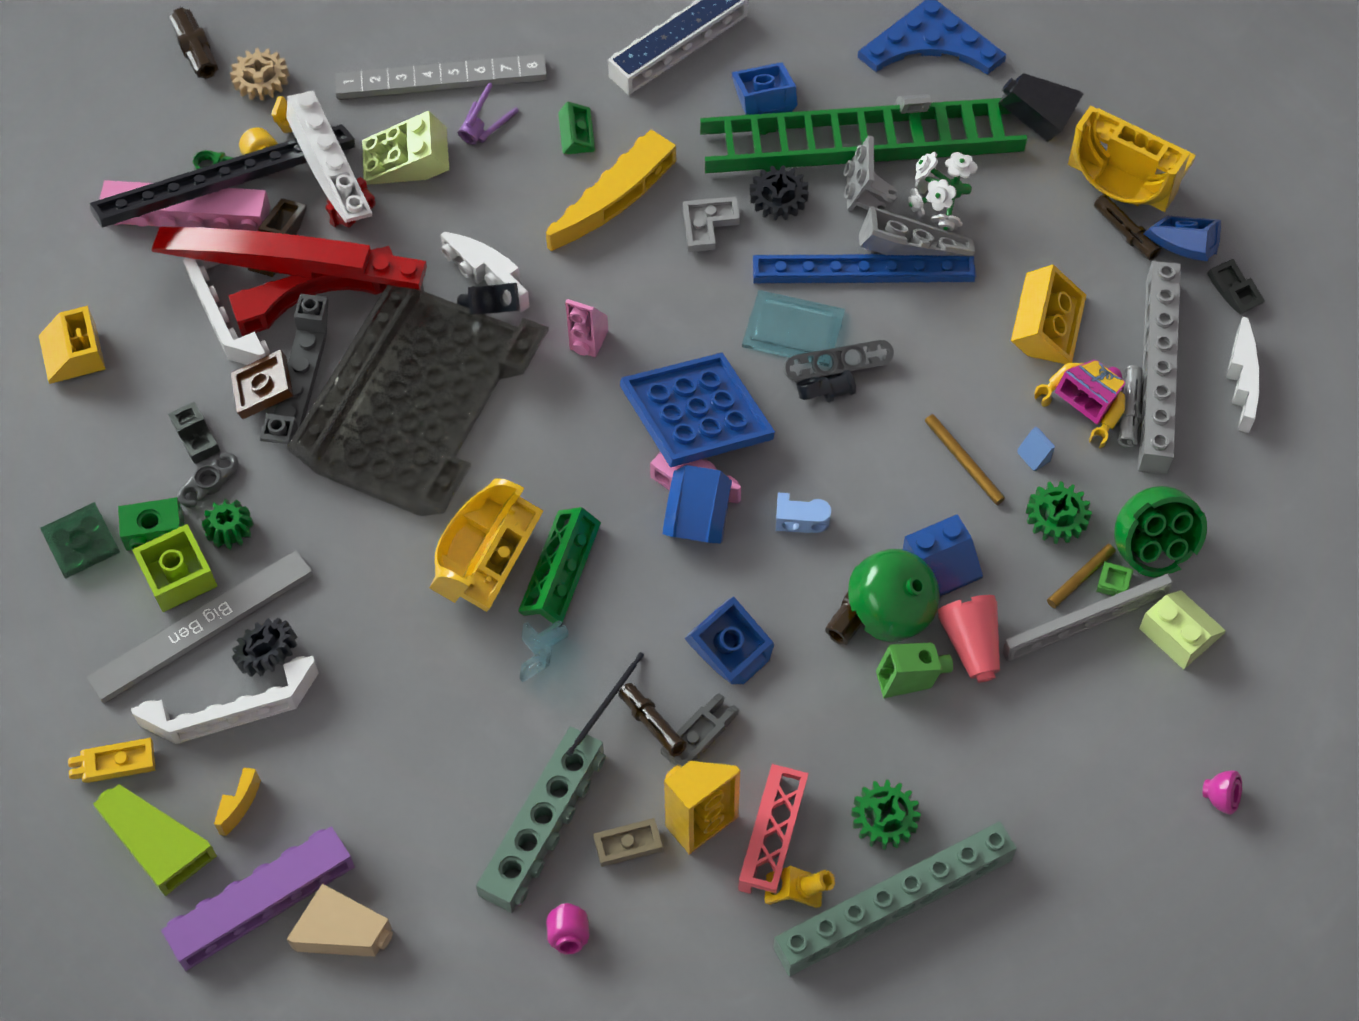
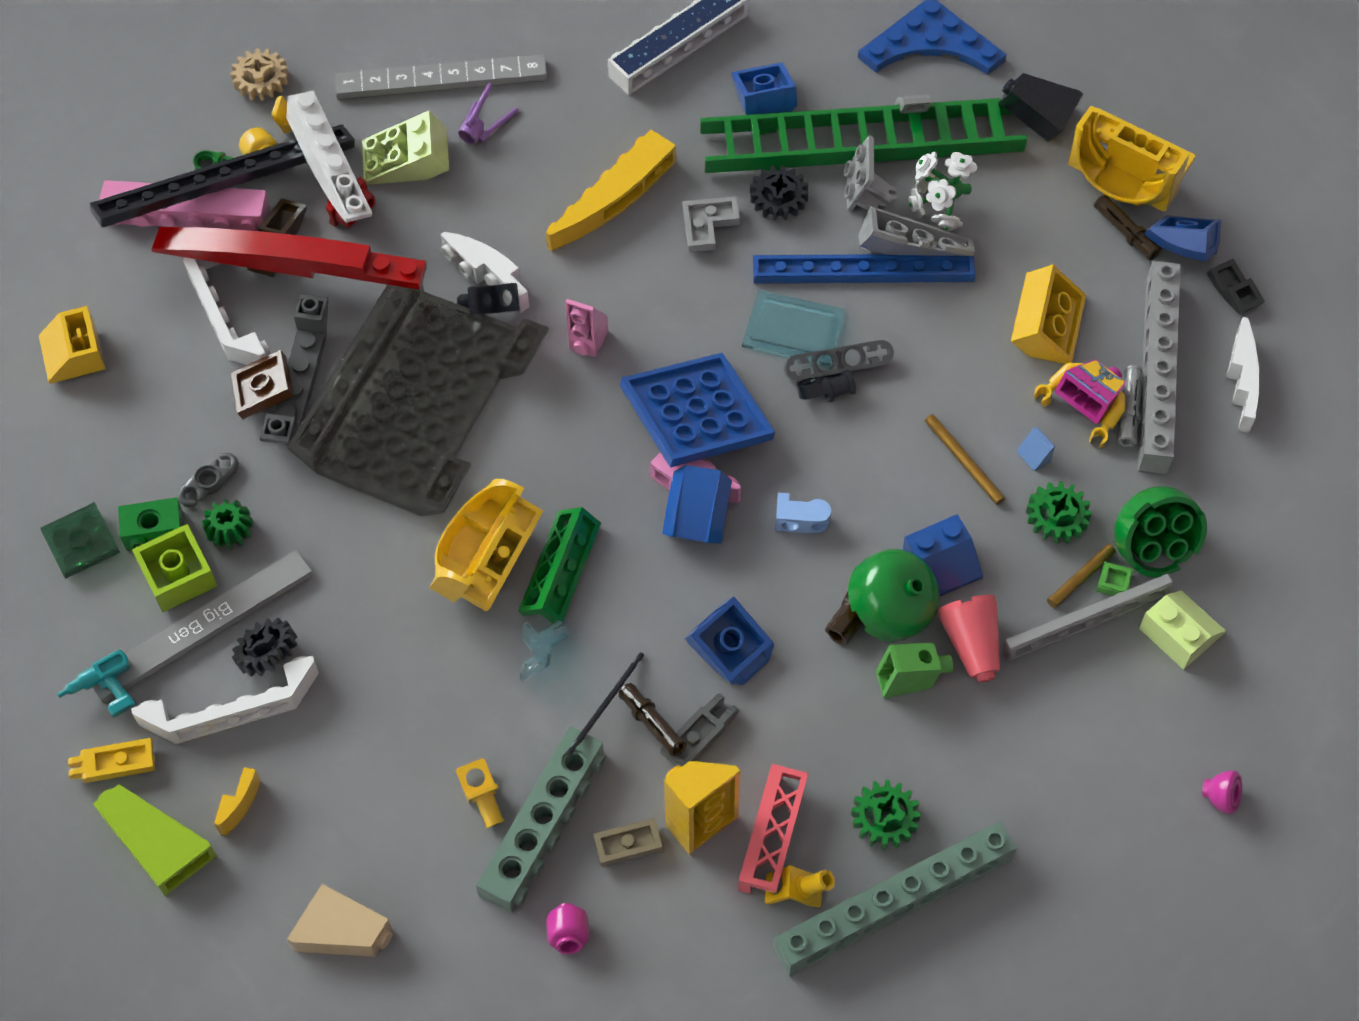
(104, 673): none -> teal piece
(193, 43): dark brown piece -> none
(194, 432): pearl dark grey slope -> none
(257, 898): medium lavender brick -> none
(261, 306): red arch -> none
(483, 794): none -> yellow bracket
(576, 129): green slope -> none

